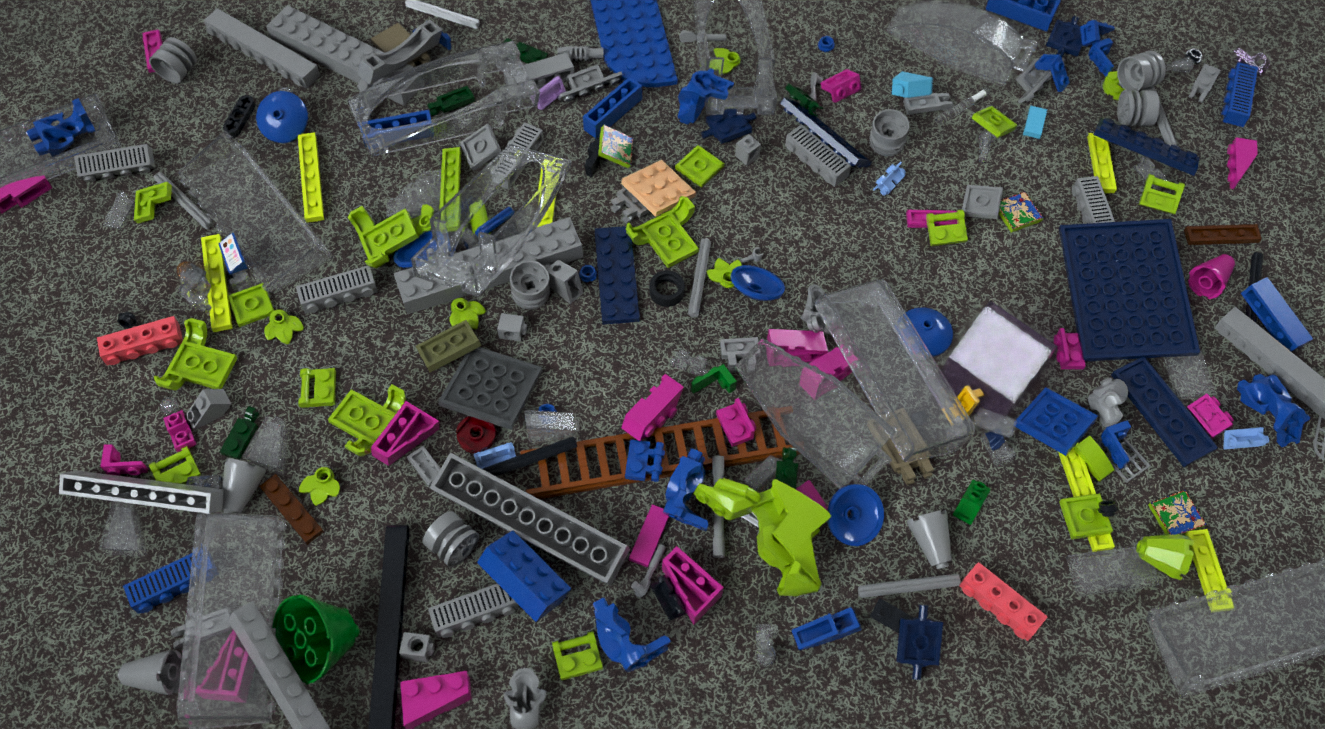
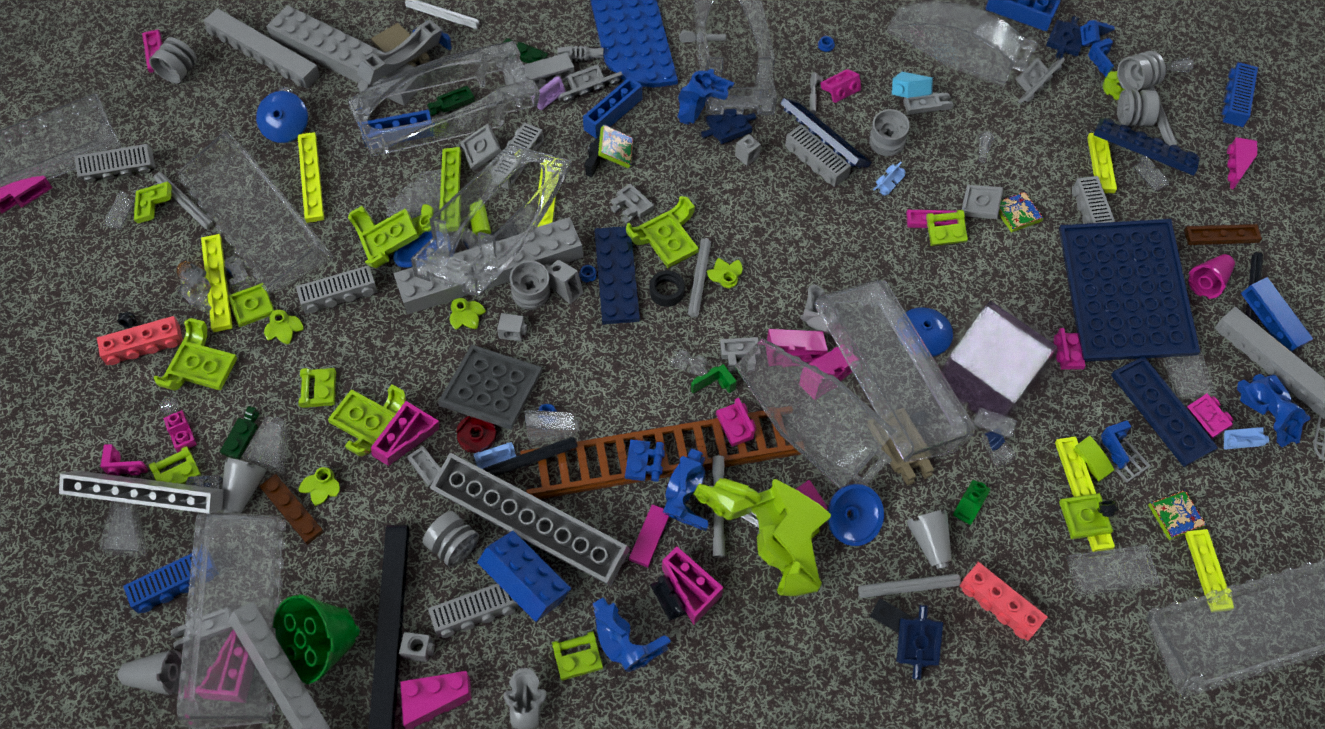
(69, 128): blue hips -> none
(208, 407): light grey slope -> none
(232, 254): slope -> none
(239, 108): black beam -> none
(448, 346): olive plate -> none
(497, 220): blue axle -> none
(642, 587): light grey piece -> none
(653, 411): dark pink wedge -> none
(657, 187): light nougat plate -> none
(699, 166): lime tile -> none
(731, 59): lime plate -> none
(754, 256): light grey hand -> none
(757, 283): blue dish -> none
(762, 473): clear hinge -> none
(763, 642): clear leg -> none
(786, 469): dark green plate -> none
(805, 100): dark green plate -> none
(815, 323): light grey plate -> none
(826, 629): blue slope -> none
(960, 107): clear piece -> none
(970, 398): yellow plate -> none
(994, 121): lime tile -> none
(1035, 122): medium azure tile -> none
(1055, 64): blue bracket -> none
(1055, 421): blue plate -> none
(1106, 400): light grey head -> none
(1160, 200): lime plate -> none
(1167, 553): lime cone -> none
(1195, 55): black plate -> none
(1204, 81): light grey hinge -> none
(1243, 57): clear purple plate -> none

